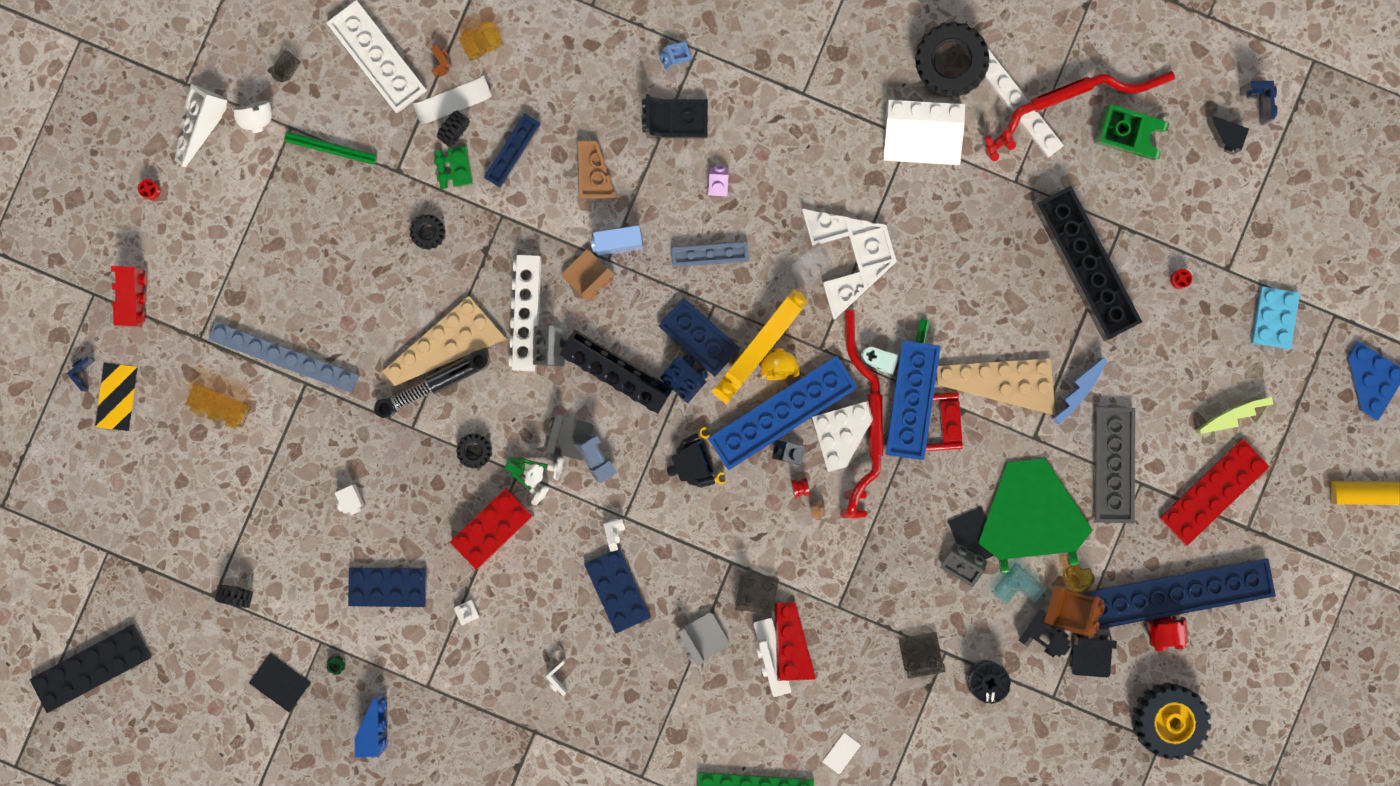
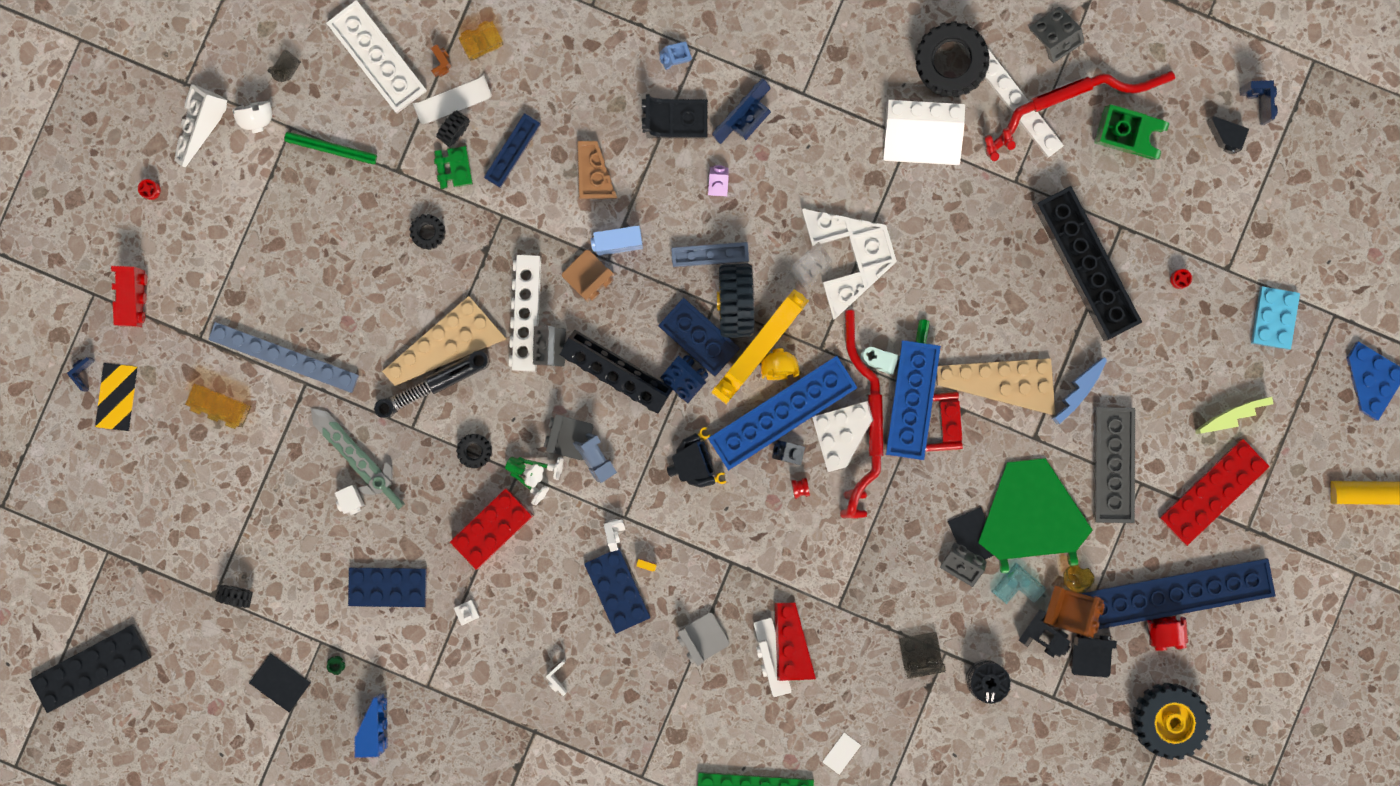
(358, 459): none -> sword
(646, 565): none -> yellow tile
(736, 300): none -> black wheel
(746, 115): none -> dark blue bracket
(756, 593): clear smoke bracket -> none
(818, 510): medium nougat plate -> none
(1058, 33): none -> dark grey bracket

